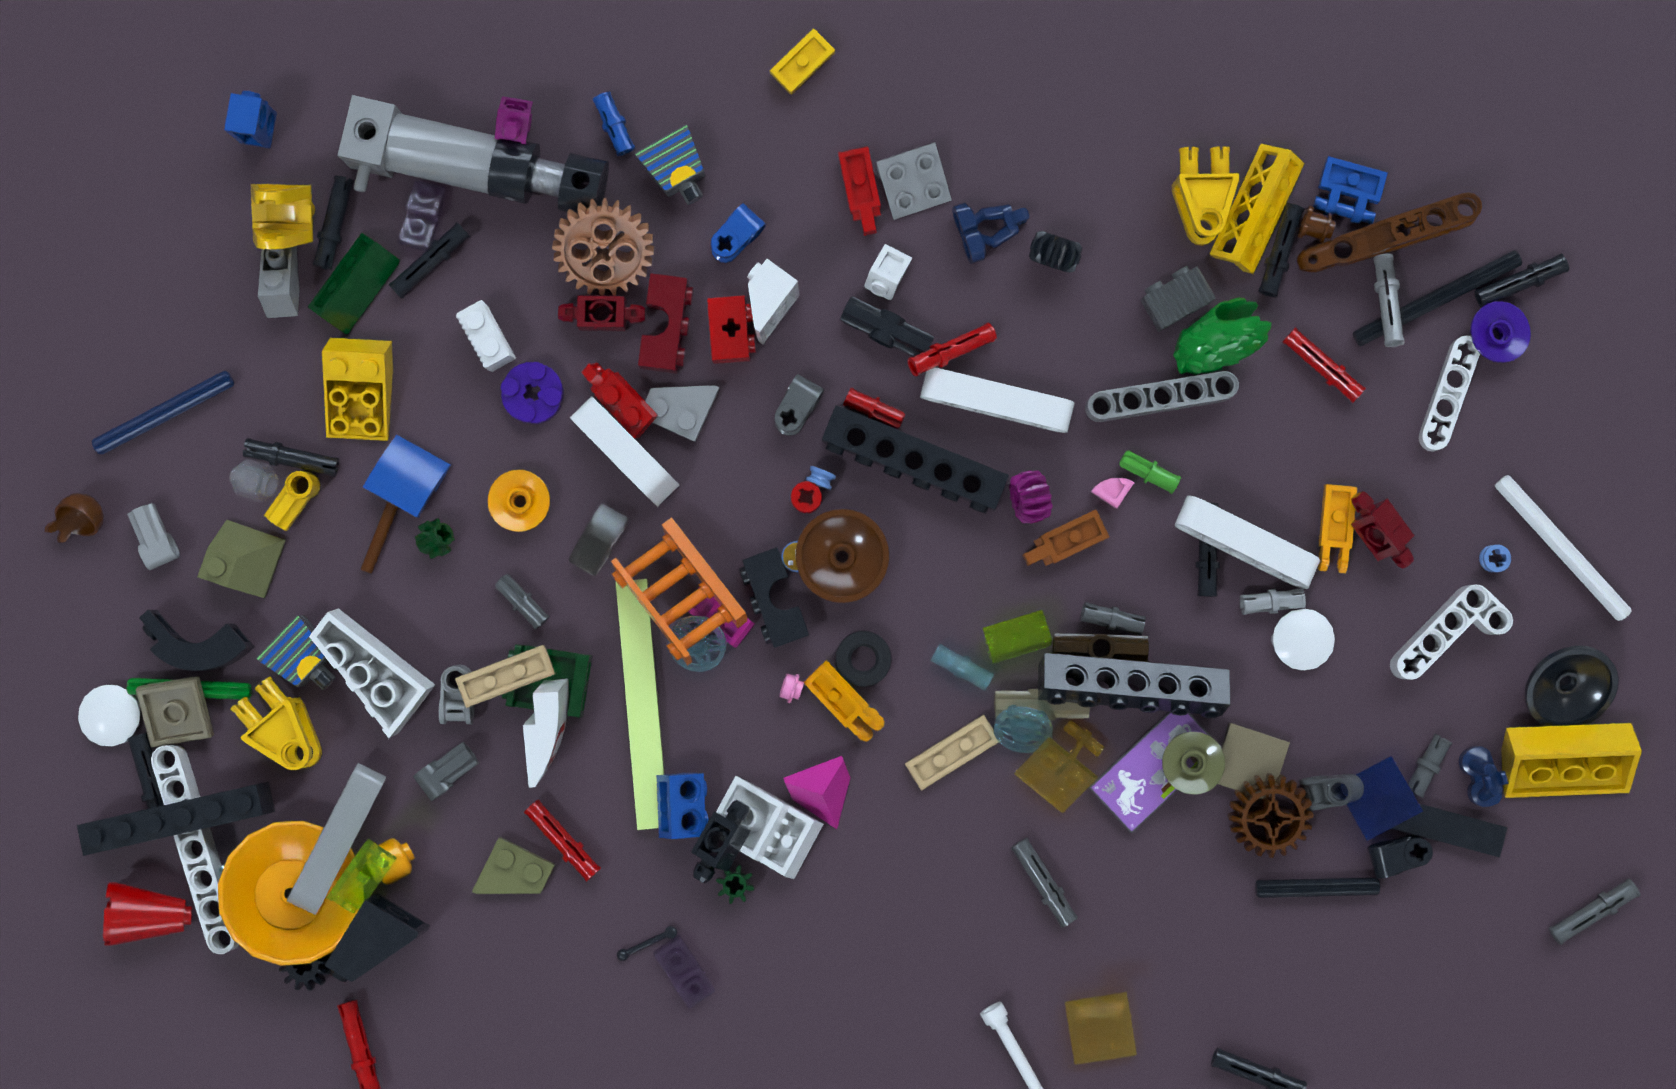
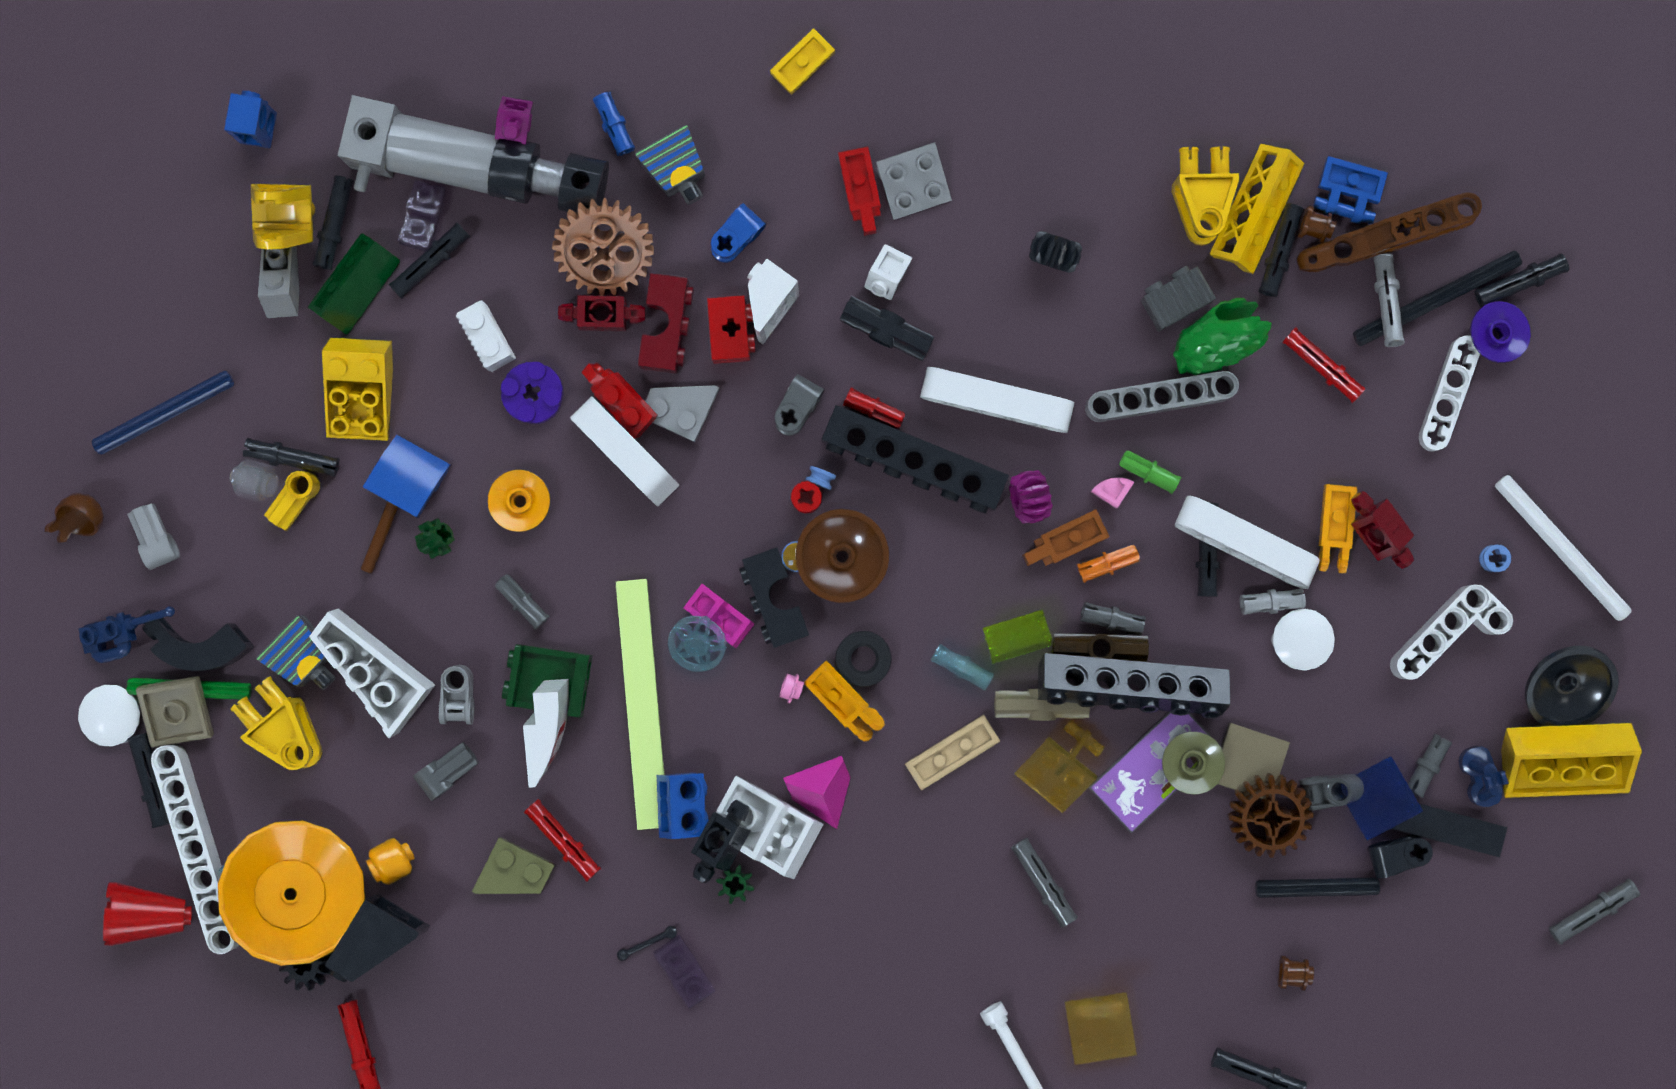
(119, 629): none -> dark blue piece
(176, 818): black arch -> none
(242, 559): olive slope -> none
(336, 839): light grey beam -> none
(361, 876): clear neon green hinge -> none
(505, 676): tan tile -> none
(597, 539): clear smoke slope -> none
(709, 587): orange fence -> none
(940, 354): red pin -> none
(973, 240): dark blue piece -> none
(1022, 729): clear light blue wheel -> none
(1108, 563): none -> orange axle
(1295, 973): none -> reddish brown brick

